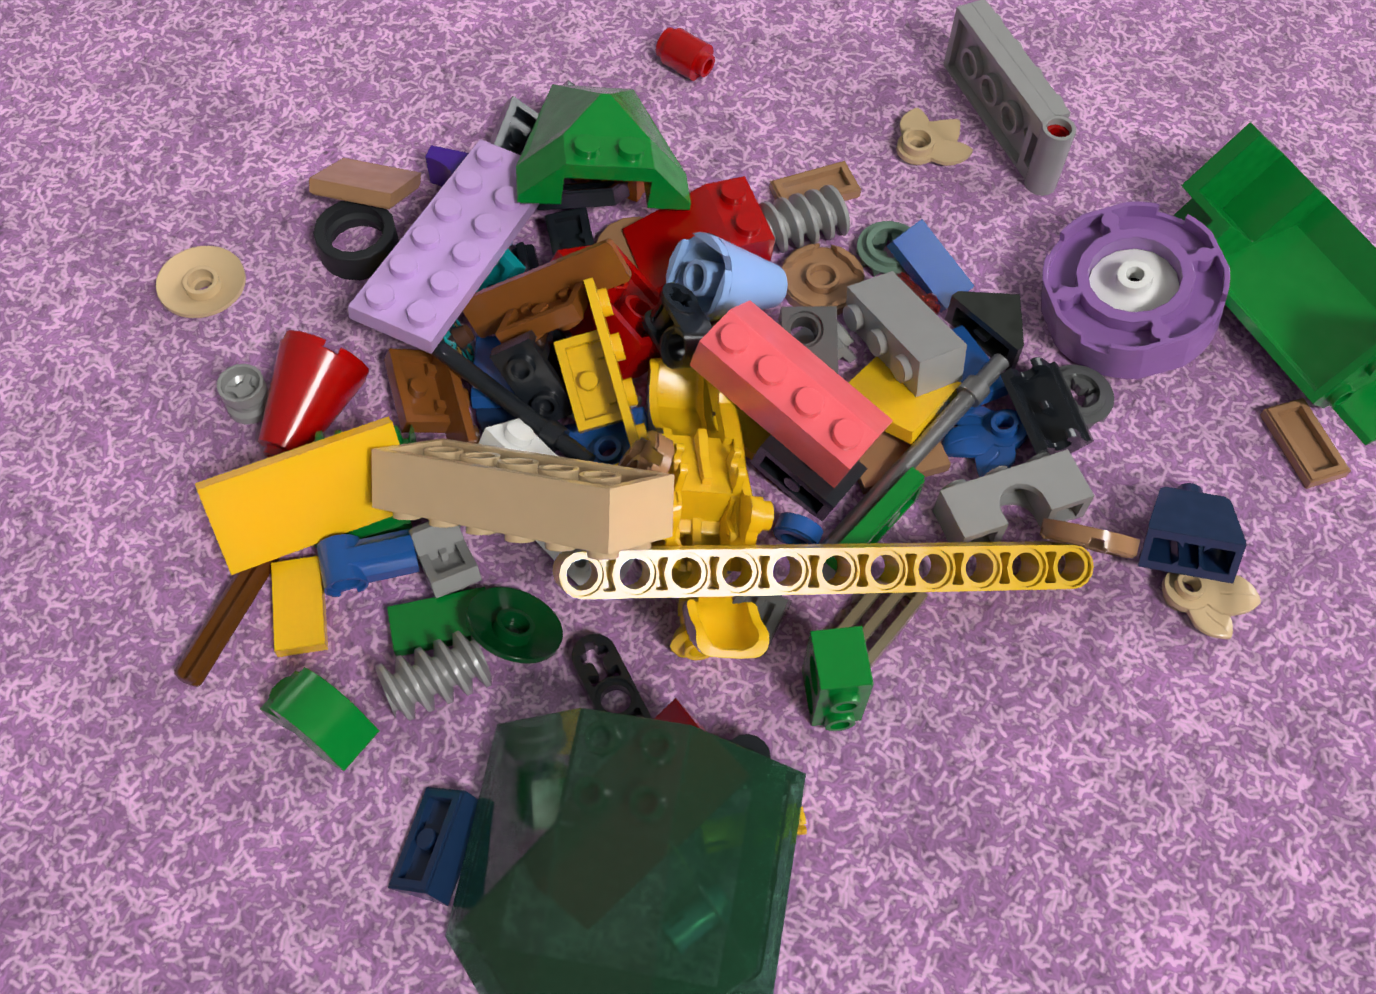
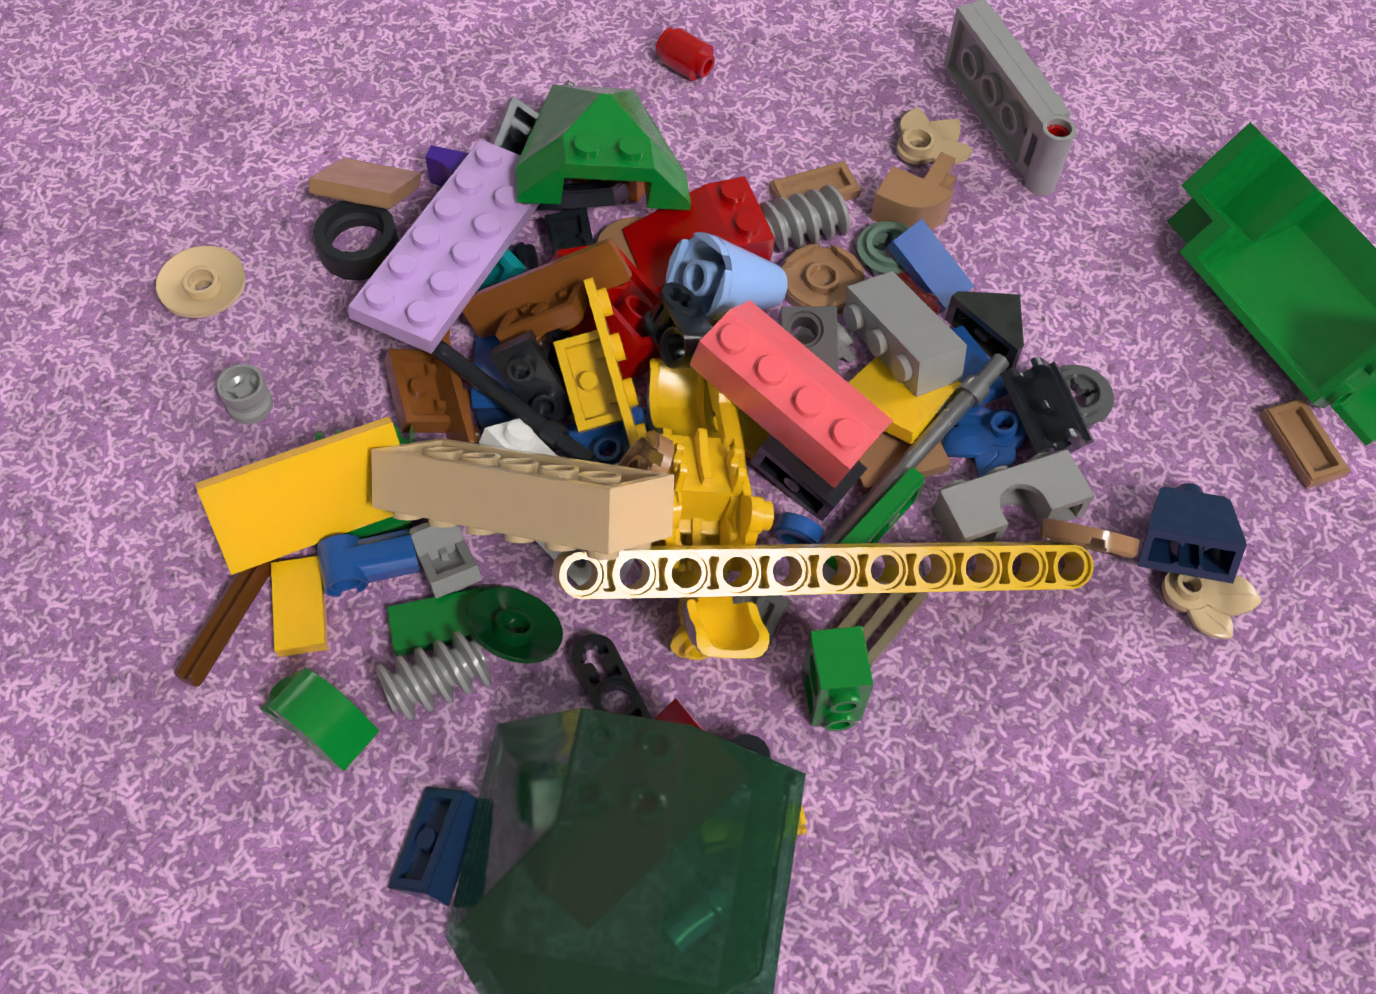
(307, 391): red cone -> none
(460, 339): piece -> none
(911, 198): none -> medium nougat brick
(1134, 290): medium lavender piece -> none

